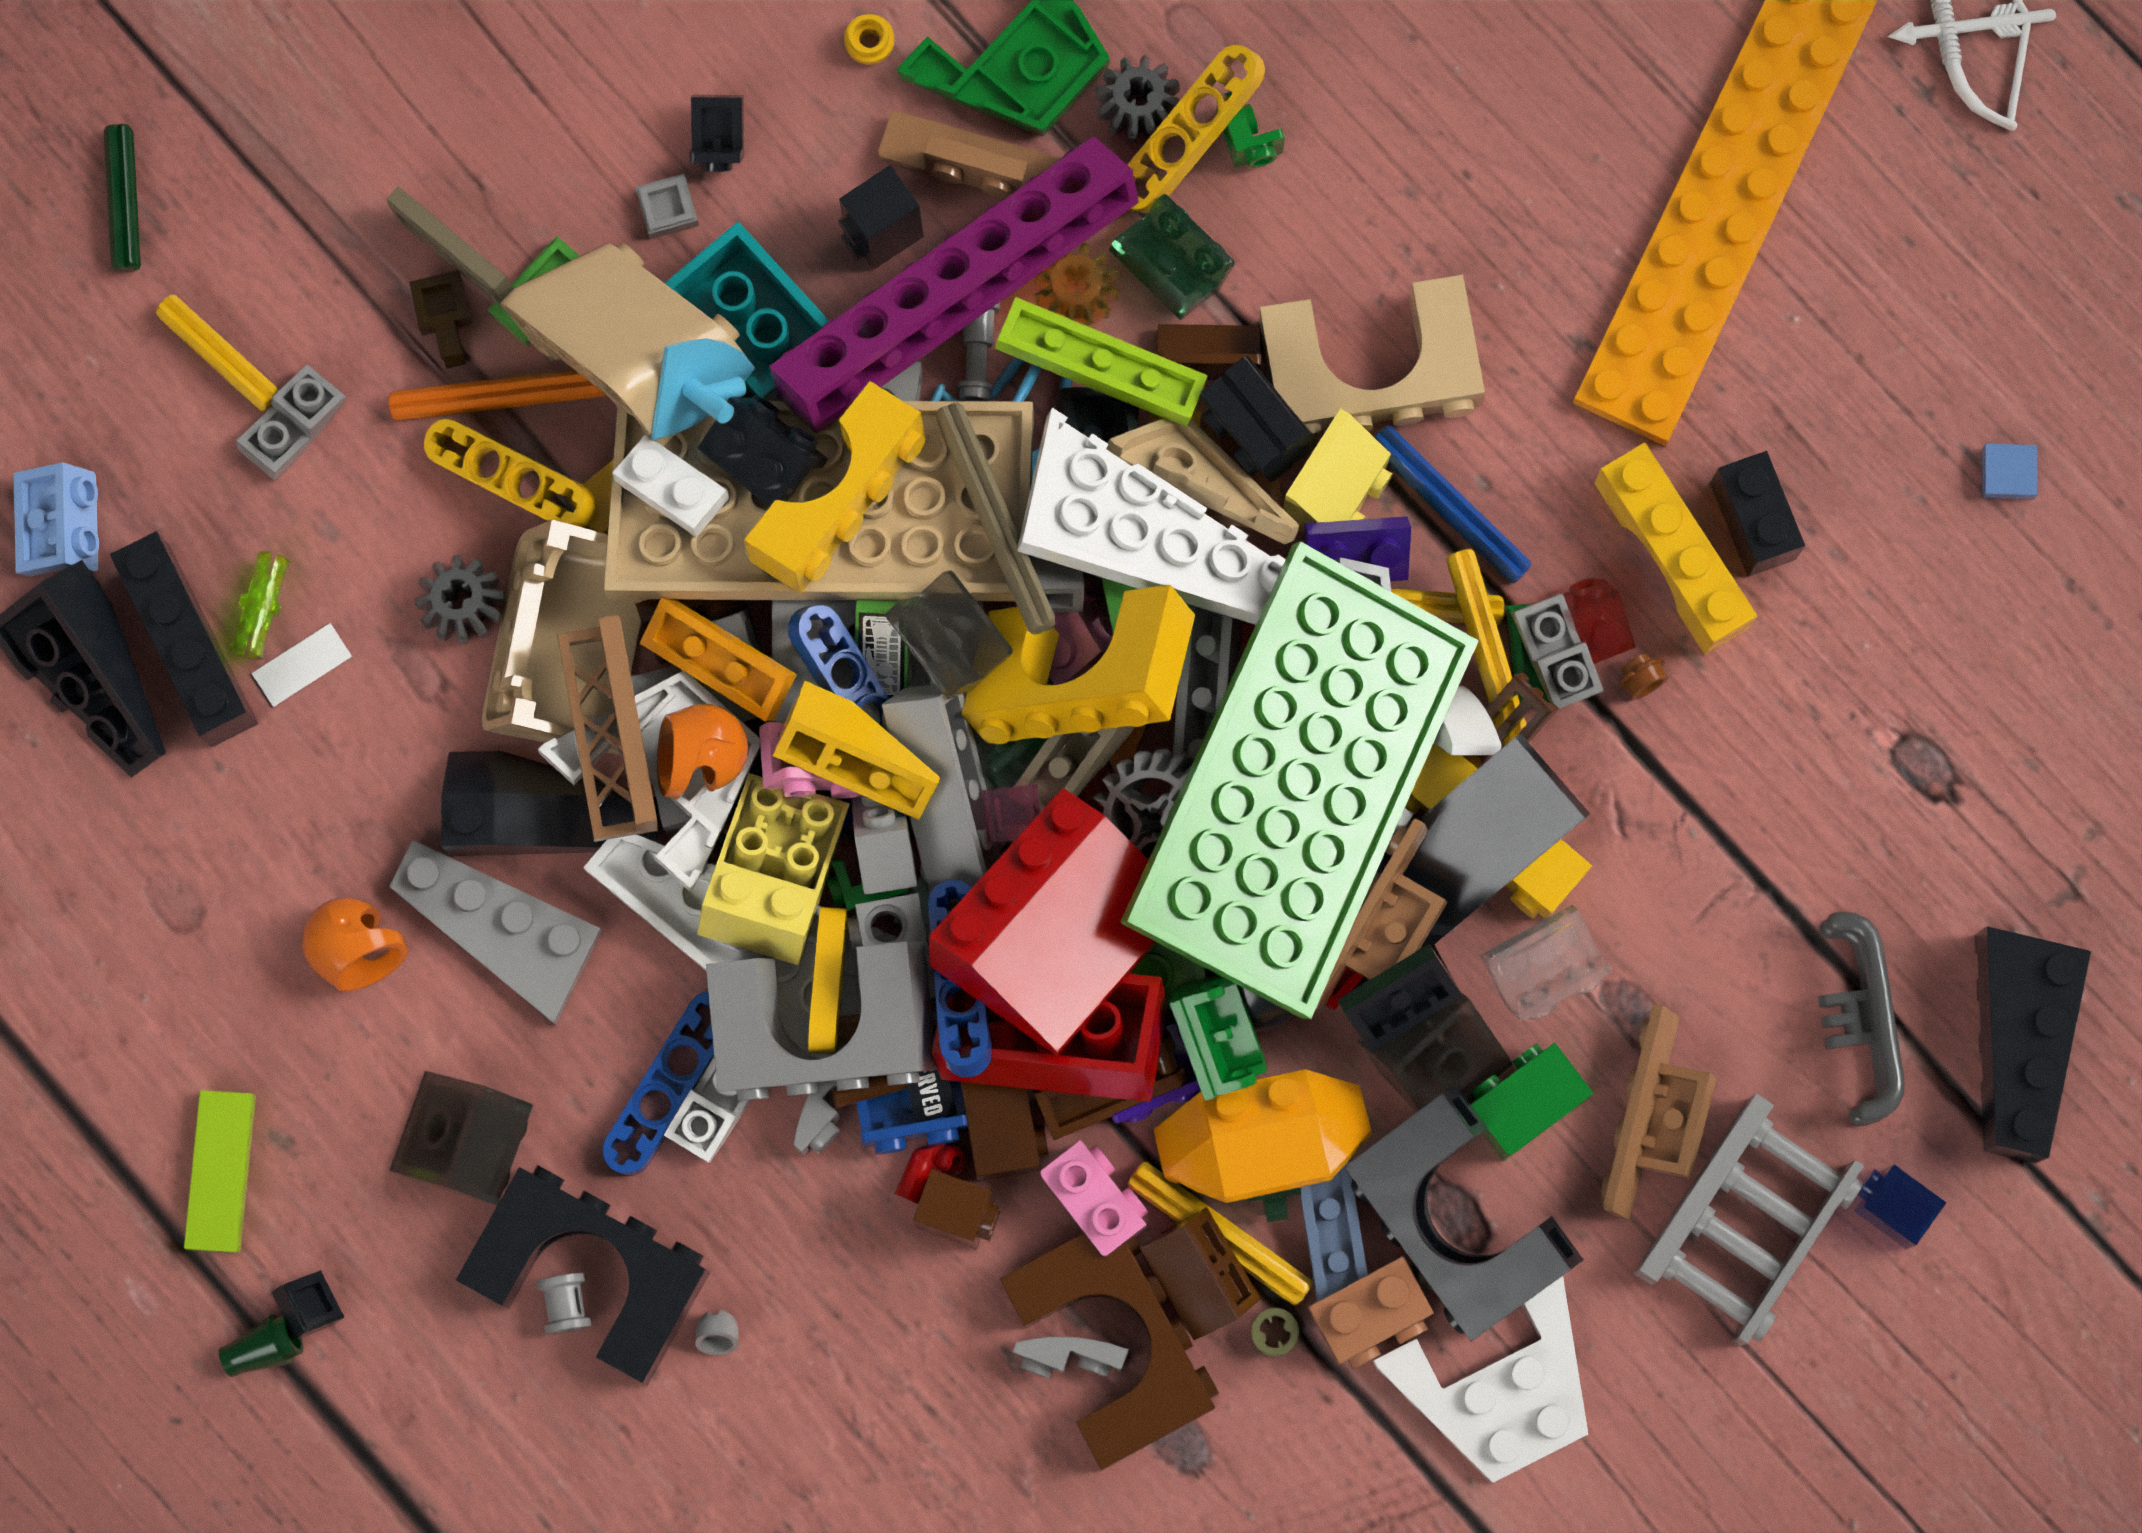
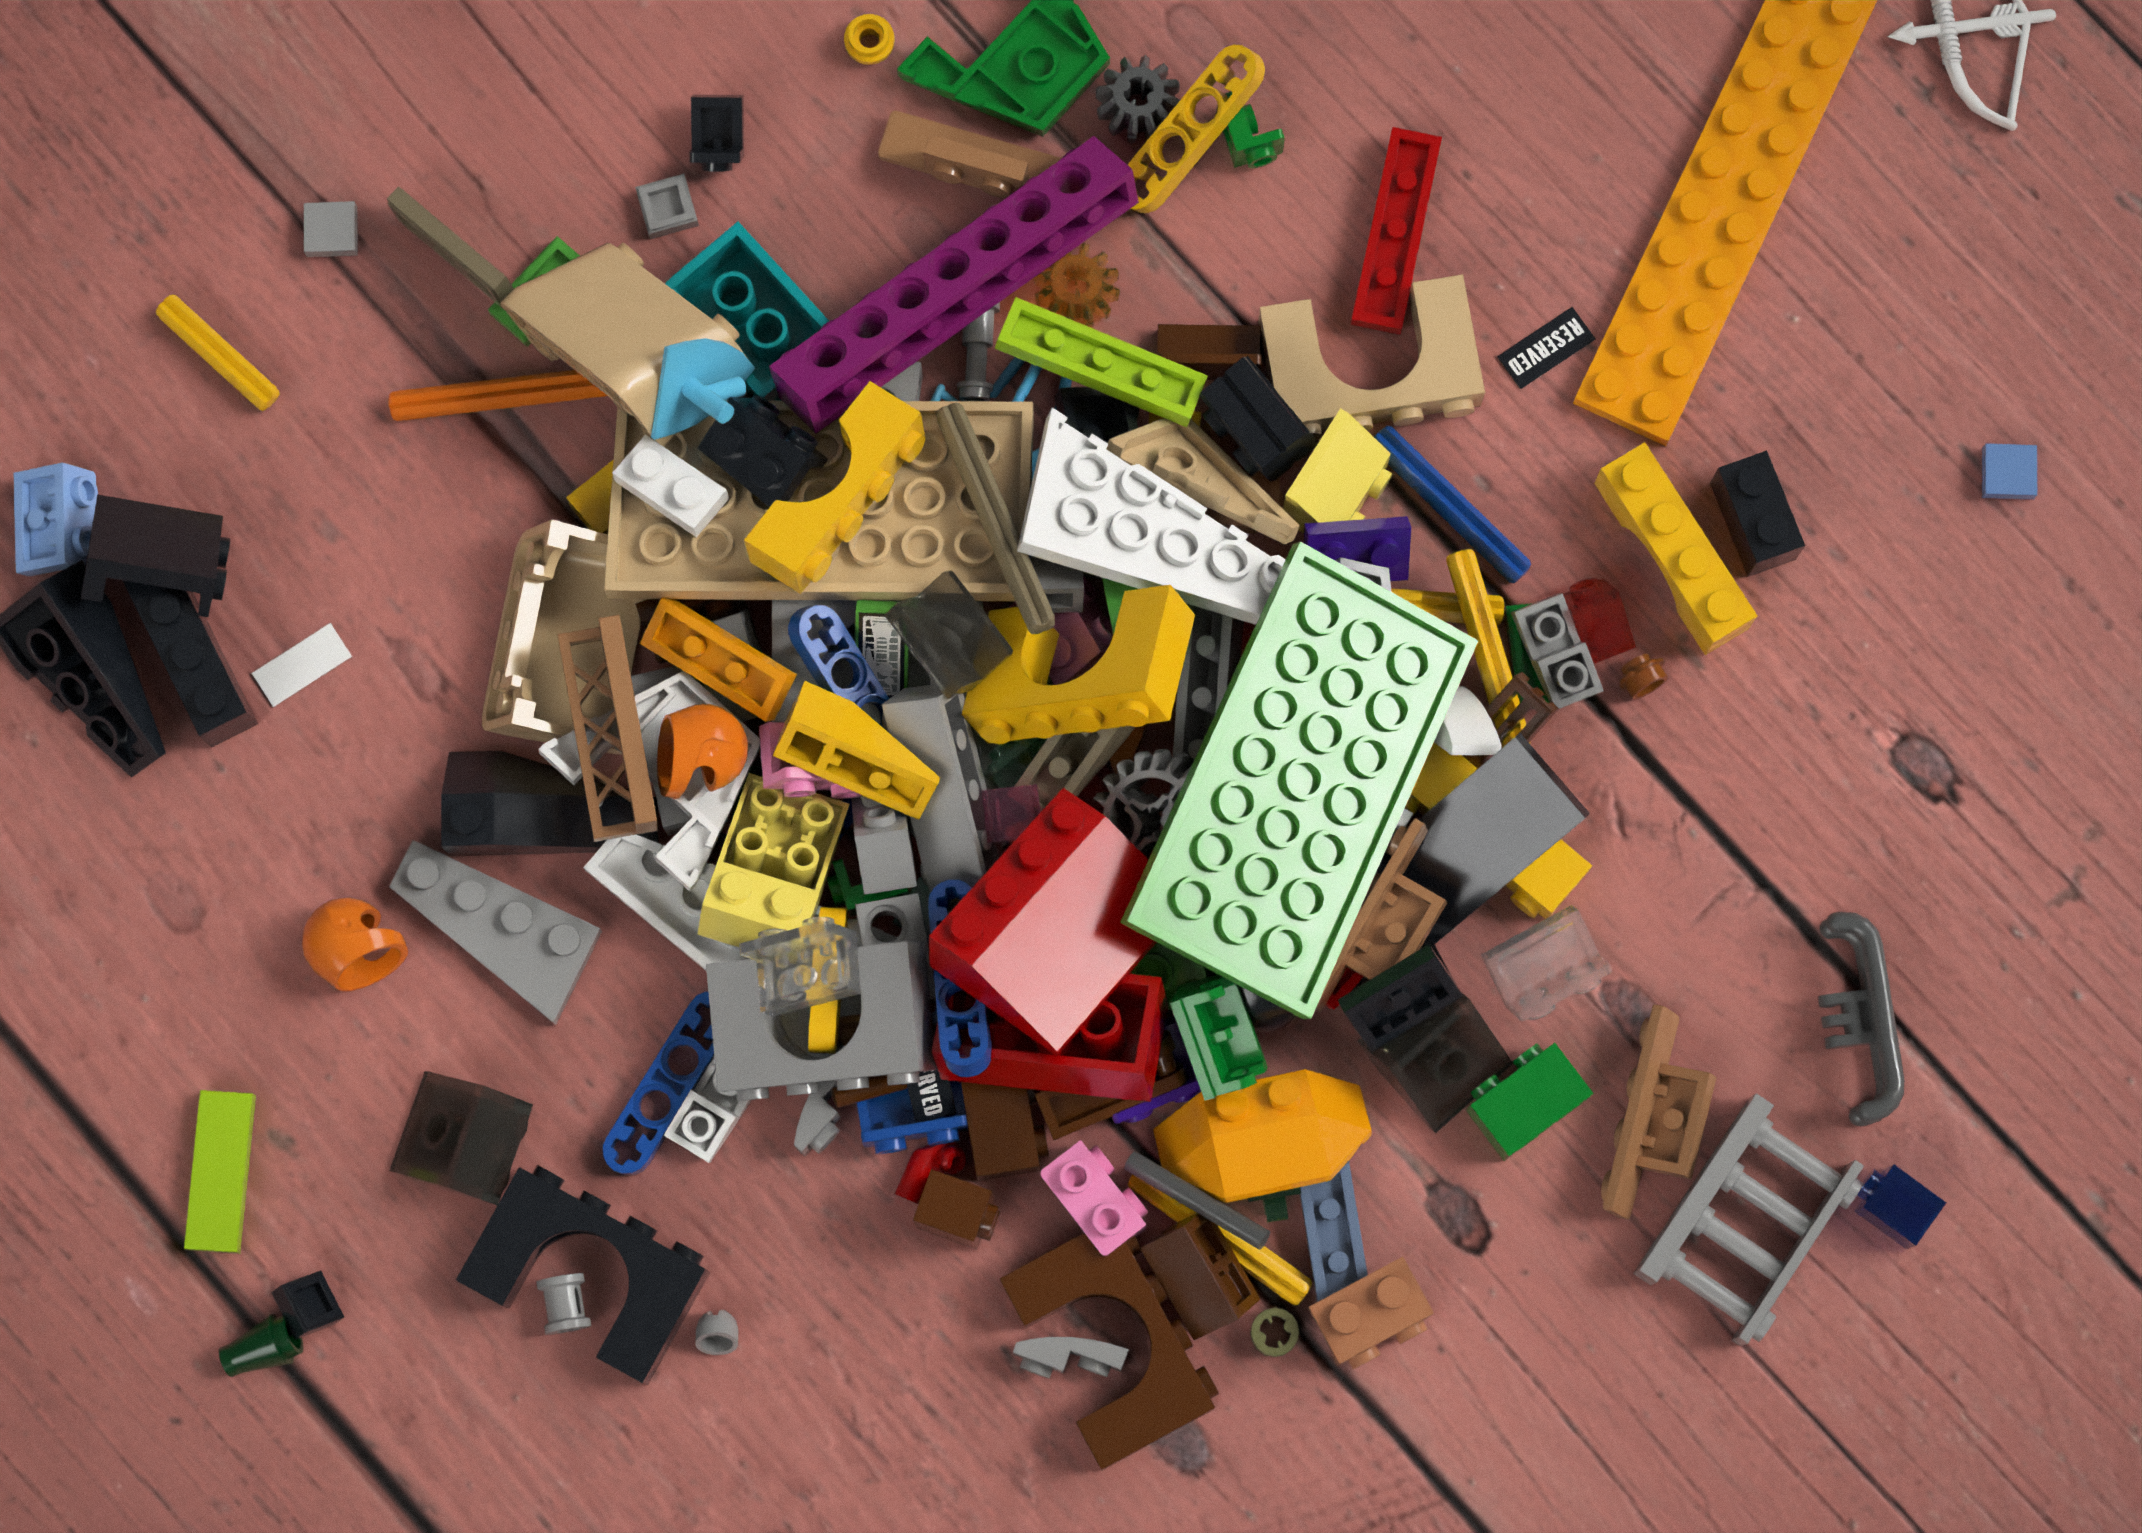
(122, 198): dark green axle -> none
(156, 548): none -> black panel
(259, 605): clear neon green pin -> none
(292, 423): light grey slope -> none
(330, 229): none -> light grey tile
(441, 309): dark brown plate -> none
(474, 609): dark grey gear -> none
(511, 470): yellow beam -> none
(804, 965): none -> clear bracket
(880, 218): black brick -> none
(1173, 257): clear green bracket -> none
(1197, 1200): none -> dark grey bar
(1396, 231): none -> red plate
(1396, 1182): black arch -> none
(1510, 1408): white wing -> none
(1546, 347): none -> black sticker
(2027, 1025): black wedge -> none

